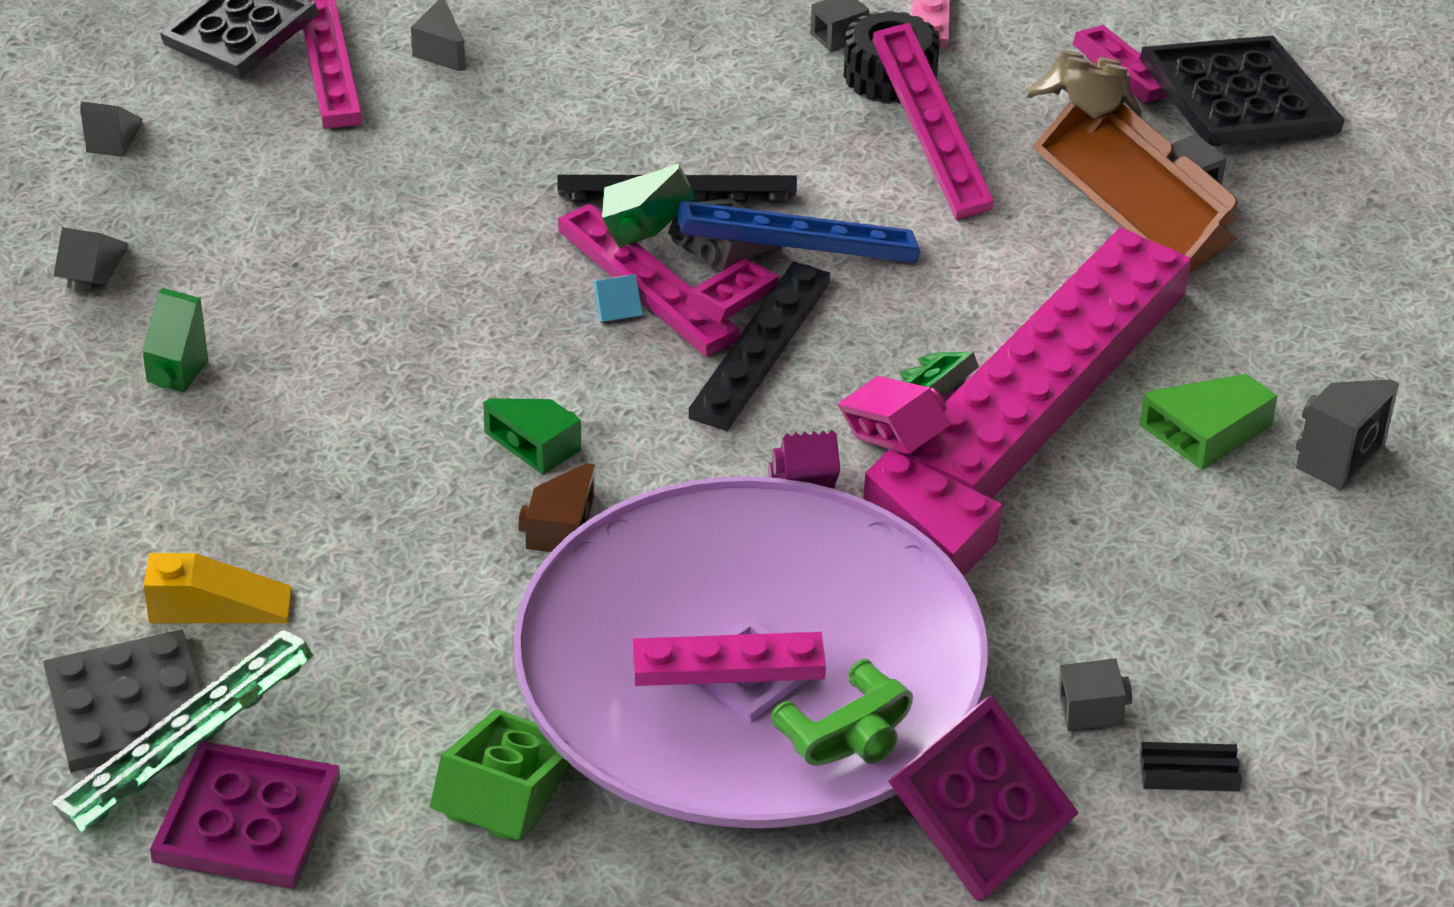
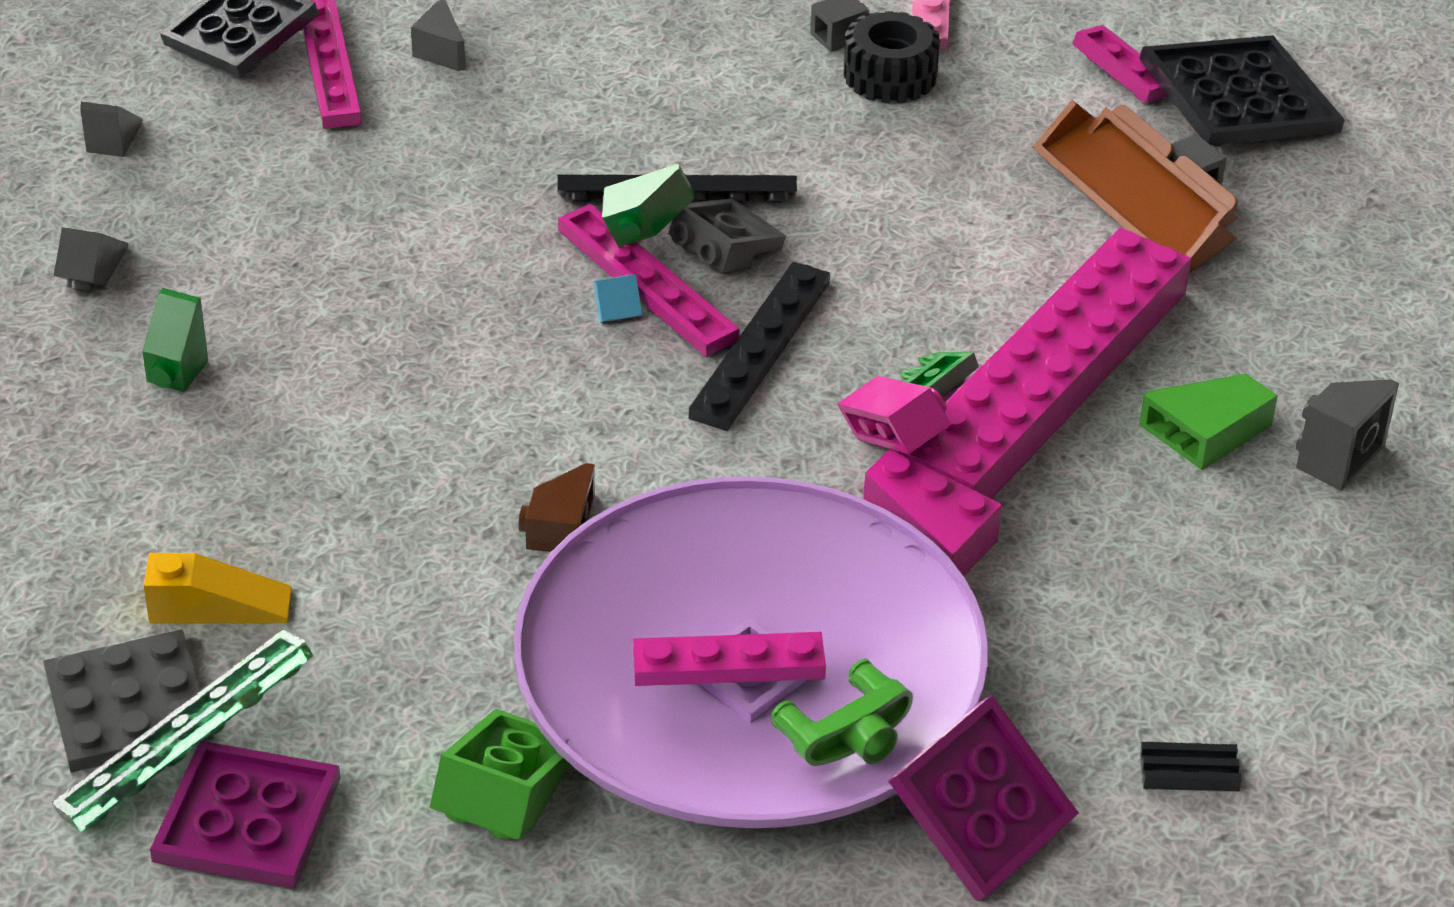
(533, 430): green slope -> none
(731, 290): dark pink plate -> none
(797, 231): blue tile -> none
(807, 458): magenta brick -> none
(933, 121): dark pink plate -> none
(1090, 85): dark tan brick -> none
(1093, 694): dark grey brick -> none

